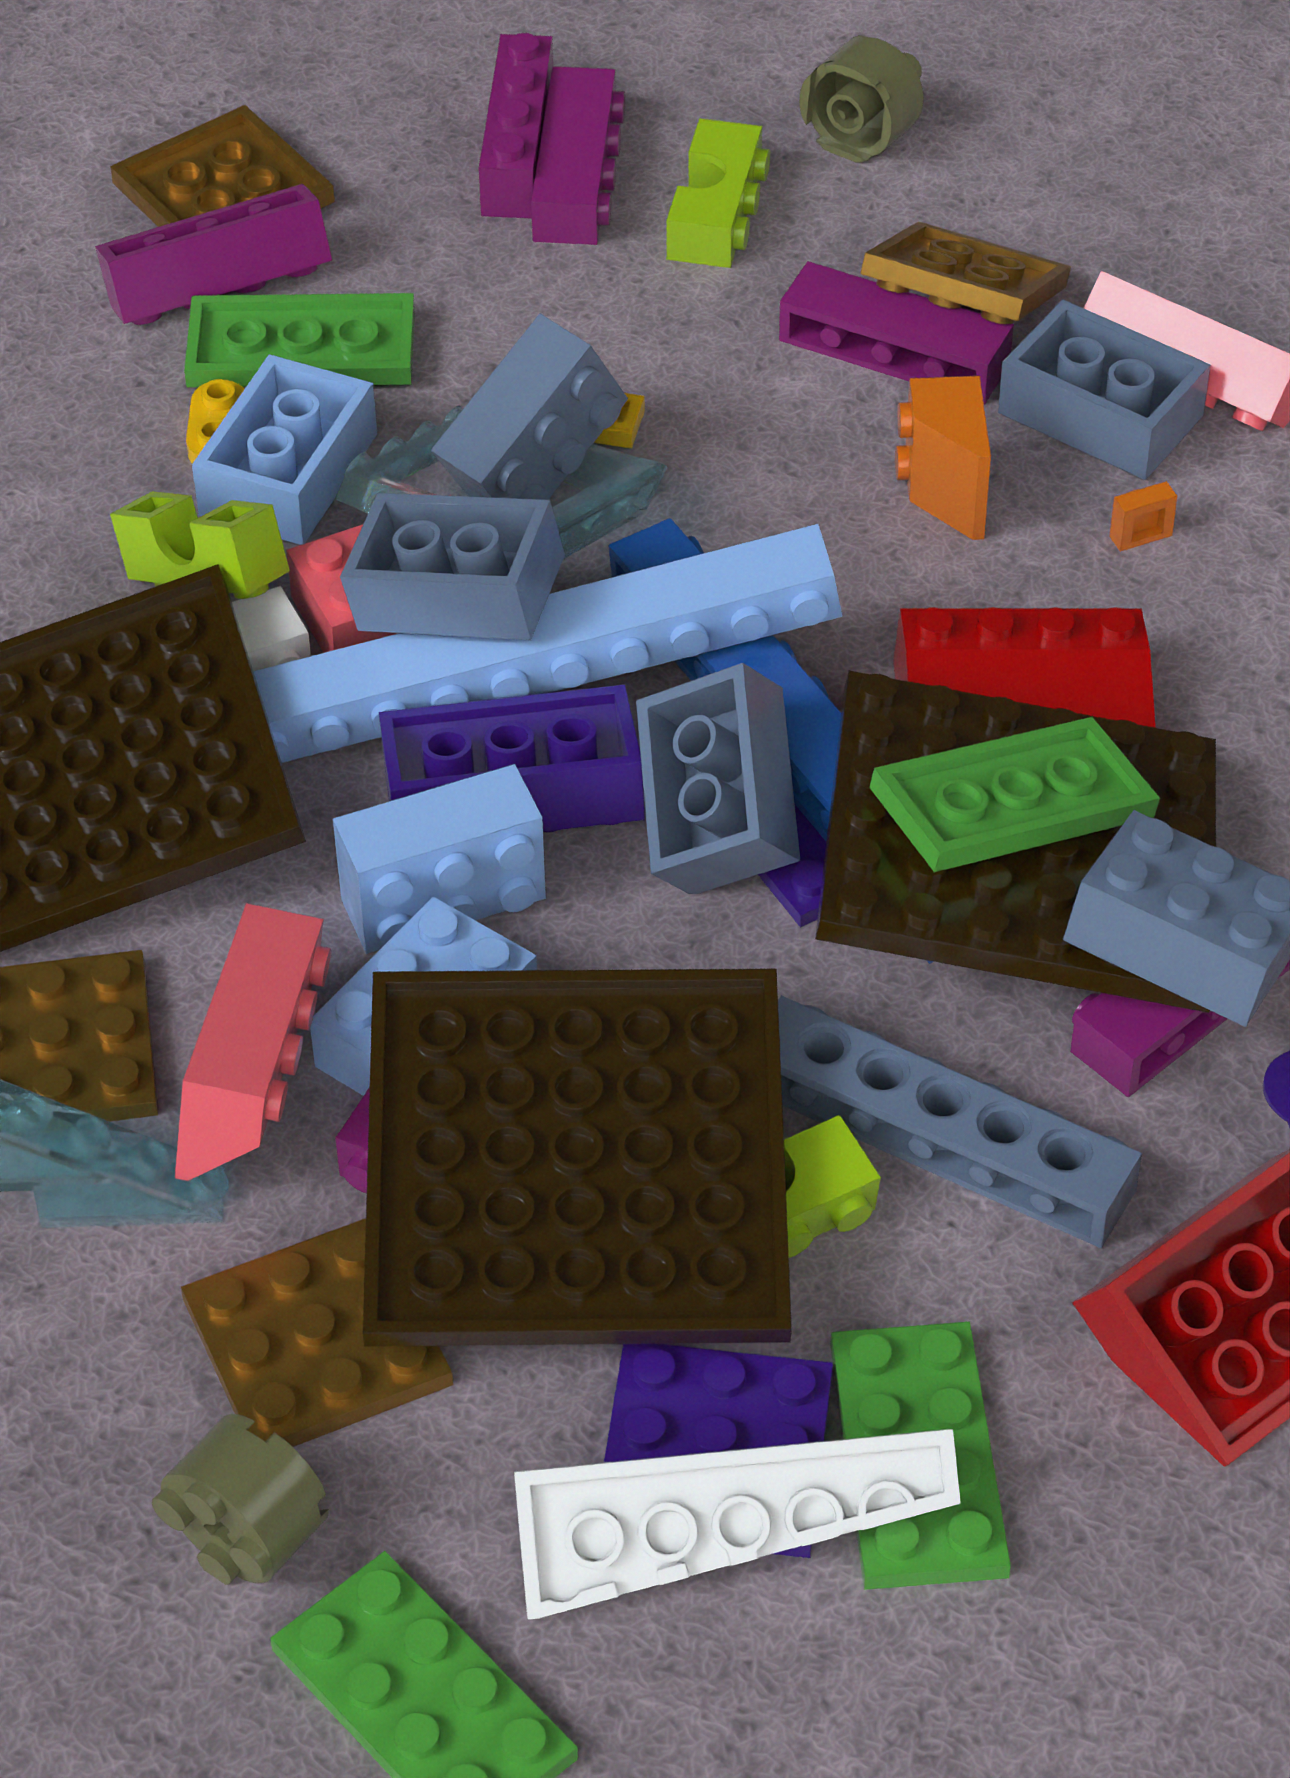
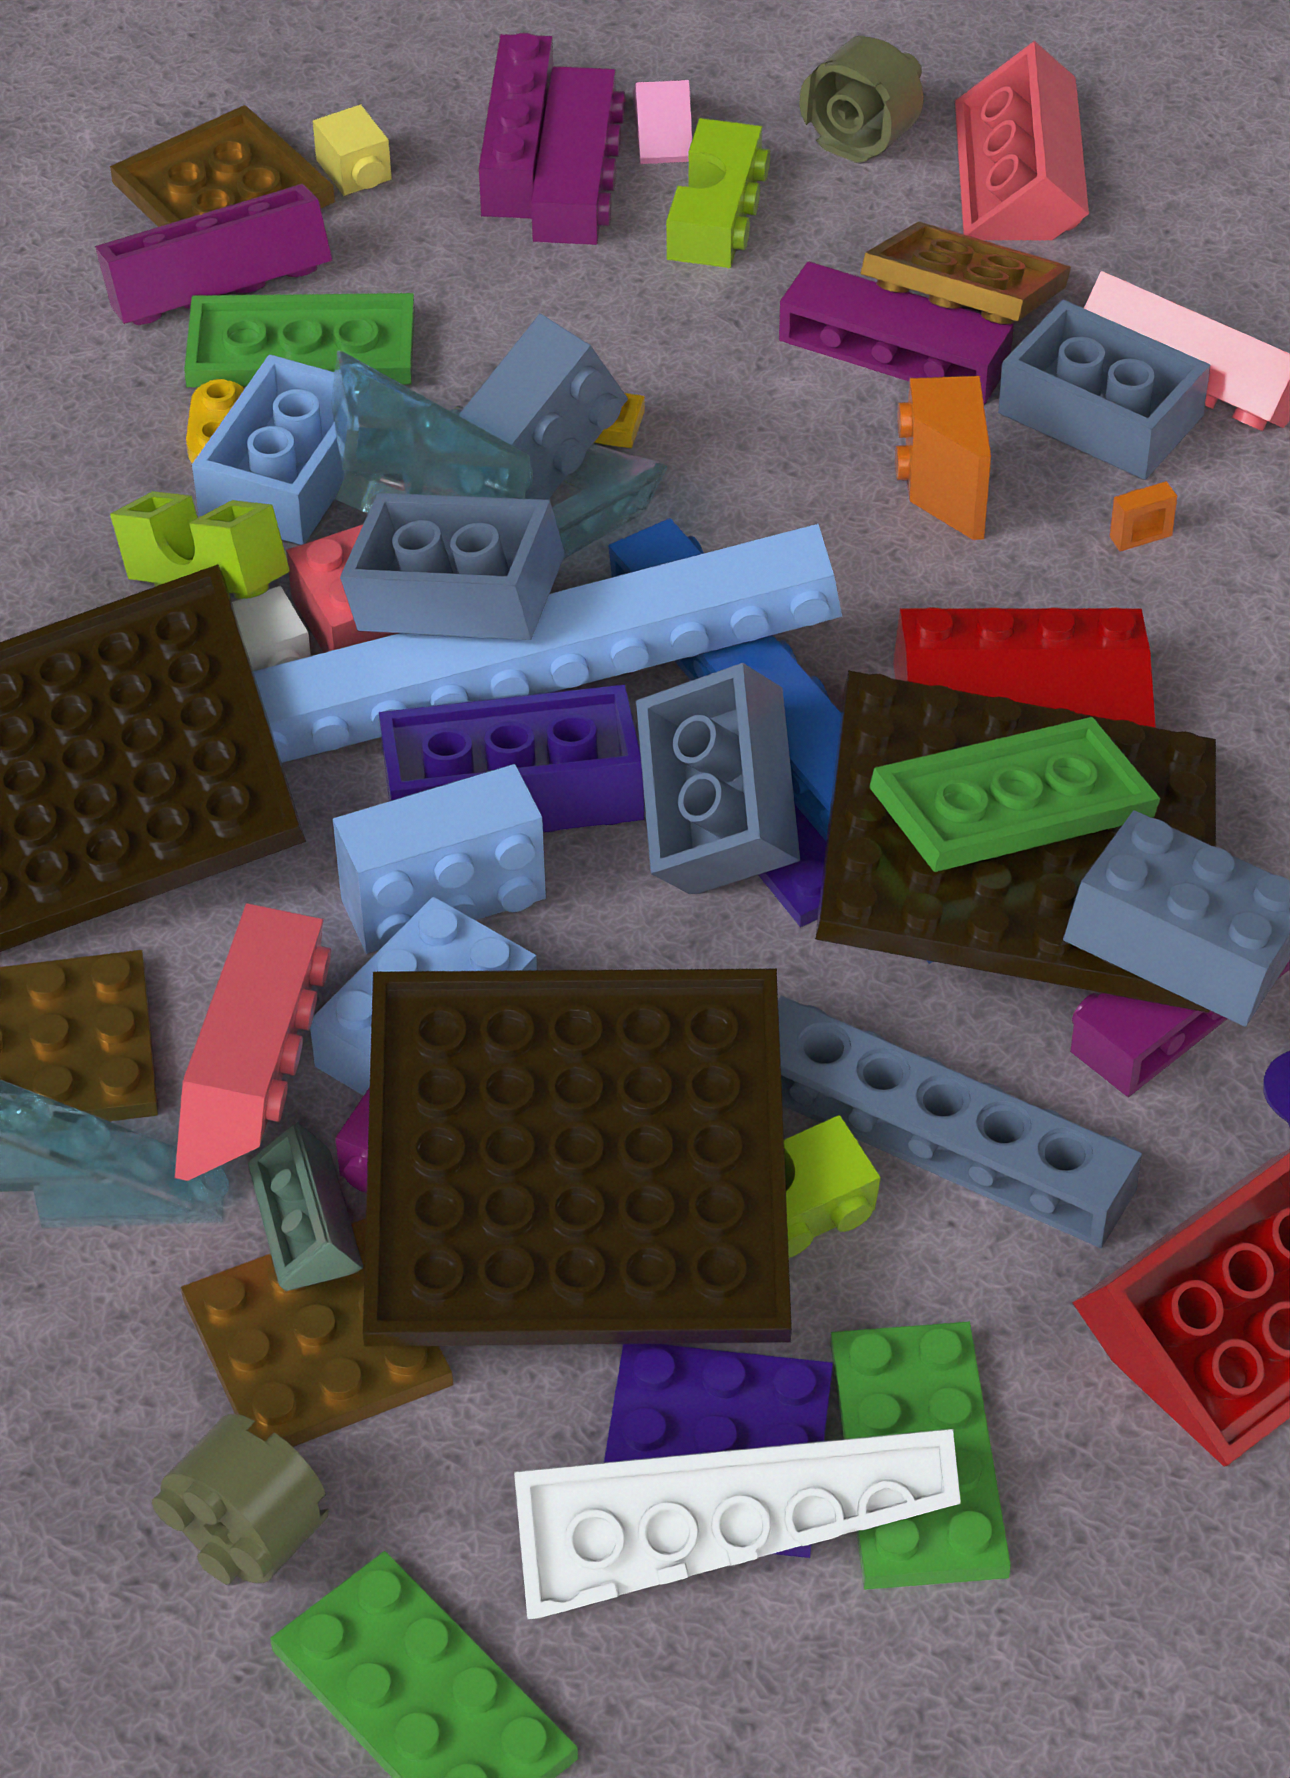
(303, 1210): none -> sand green slope
(352, 150): none -> light yellow brick
(404, 433): none -> clear light blue slope
(663, 121): none -> bright pink slope
(1021, 151): none -> coral slope

